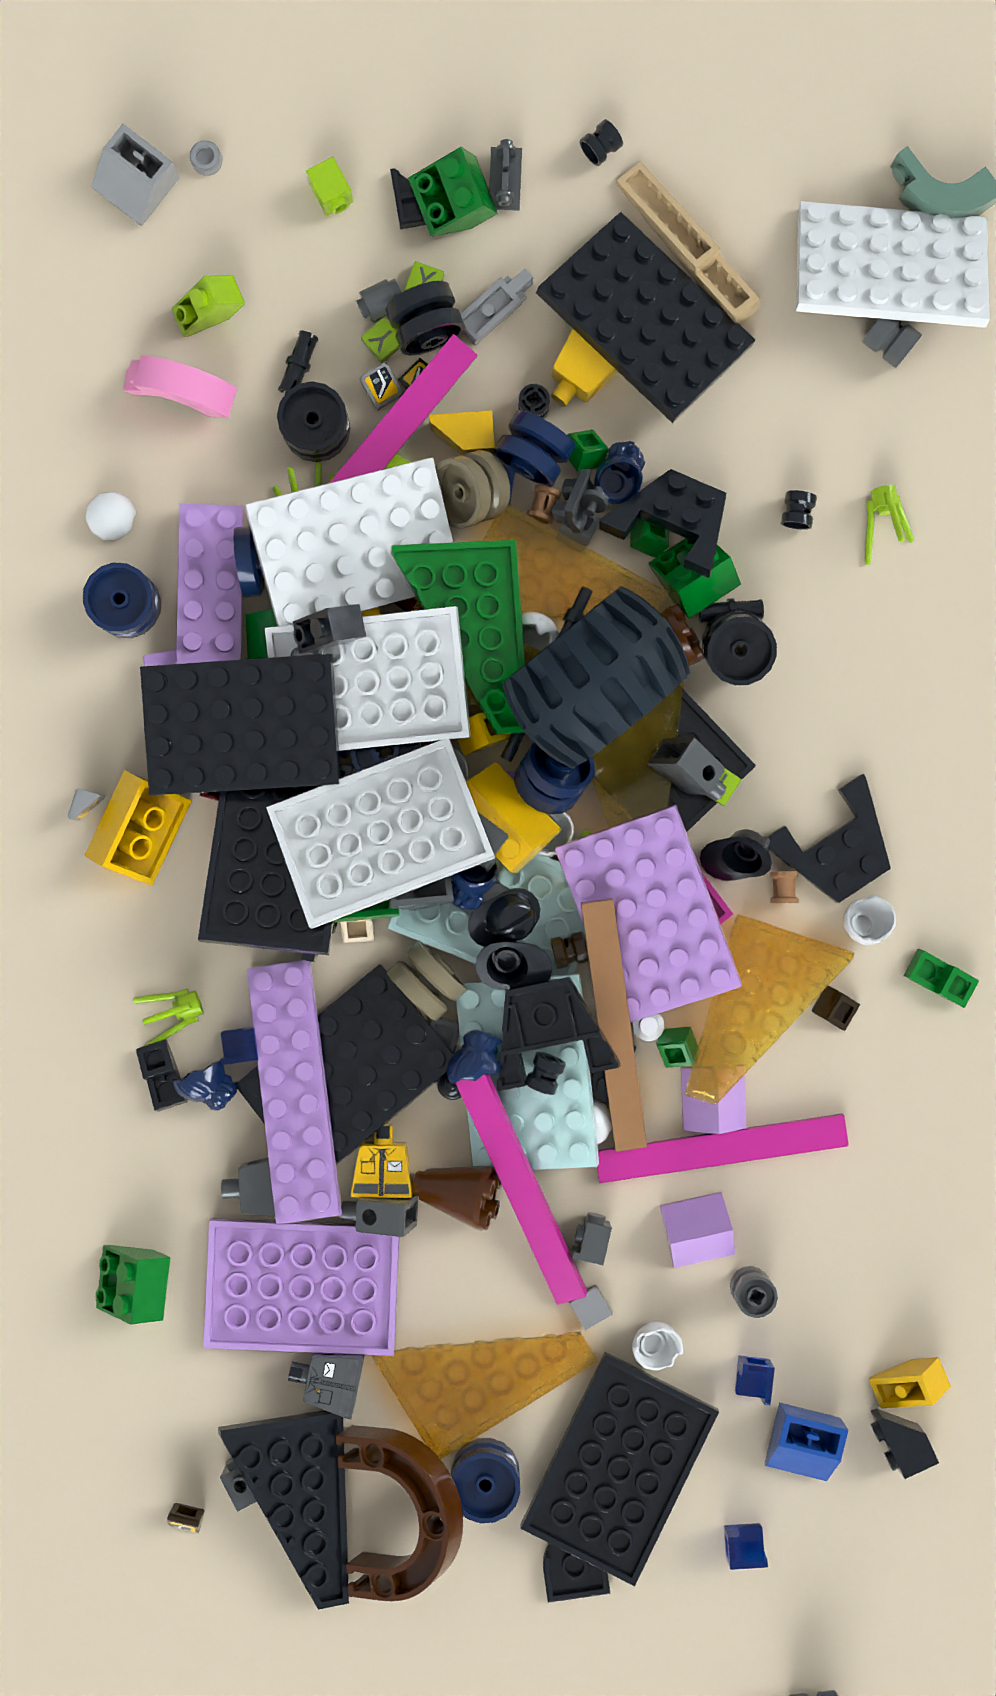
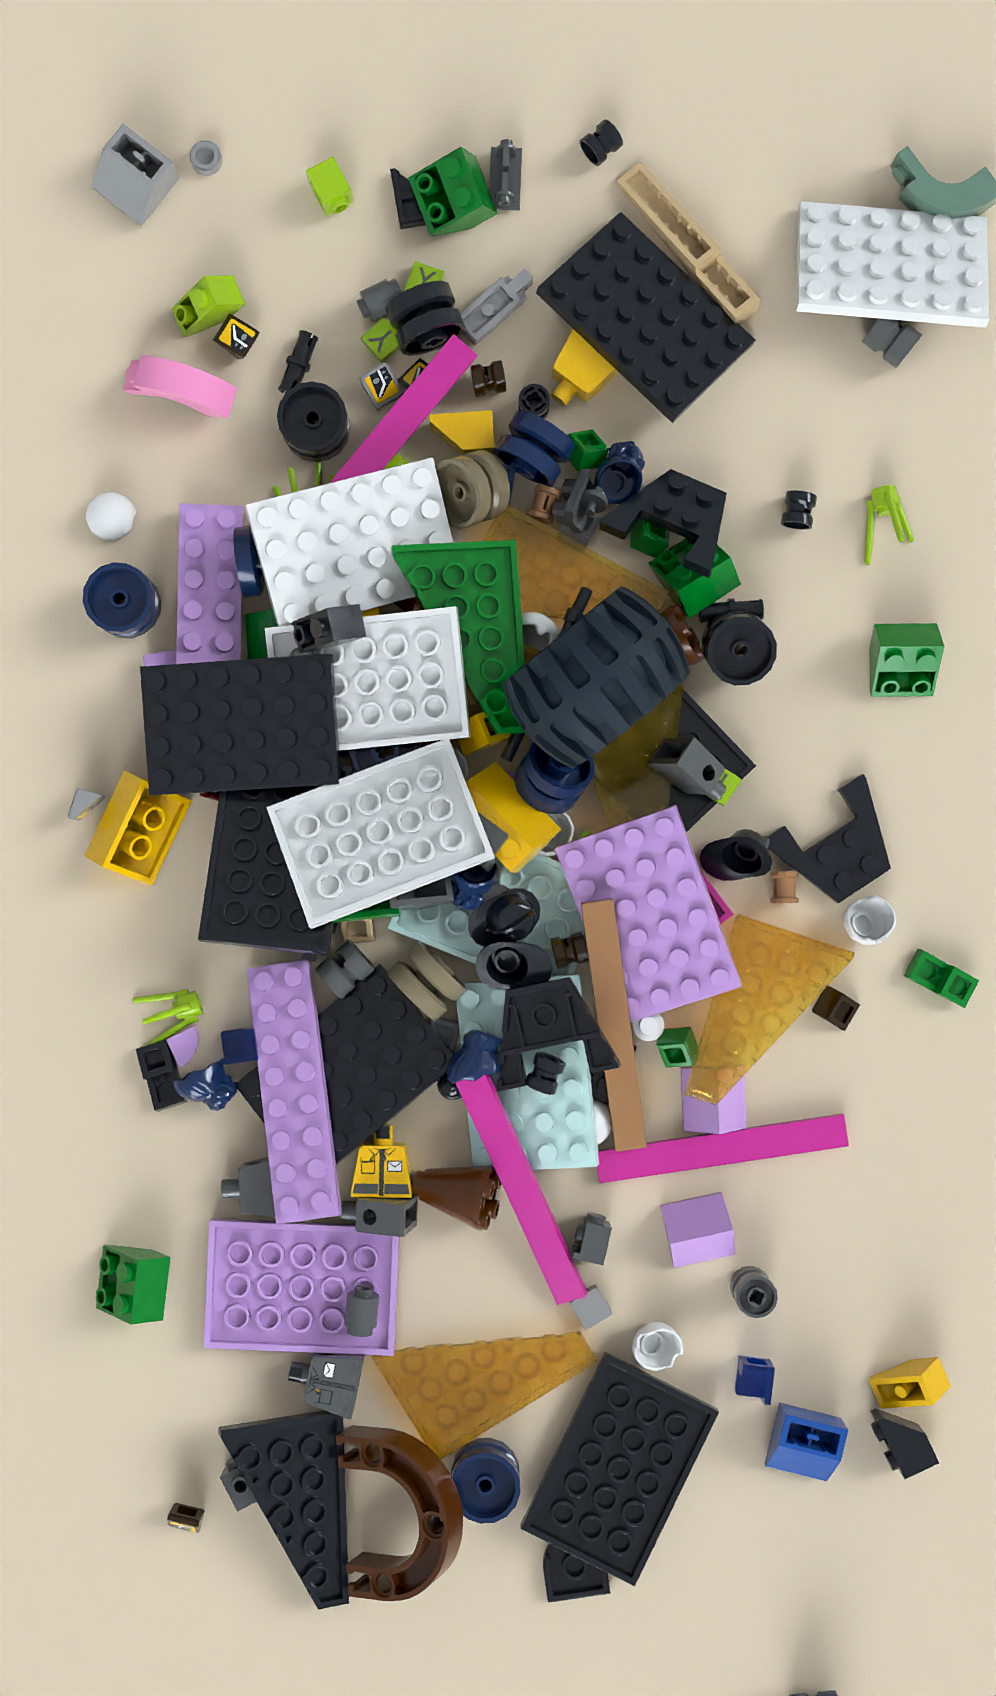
(184, 1045): none -> lavender tile
(236, 336): none -> slope
(345, 969): none -> dark grey wheel
(361, 1311): none -> dark grey brick
(495, 375): none -> dark brown wheel
(745, 1546): clear blue panel -> none
(905, 659): none -> green slope

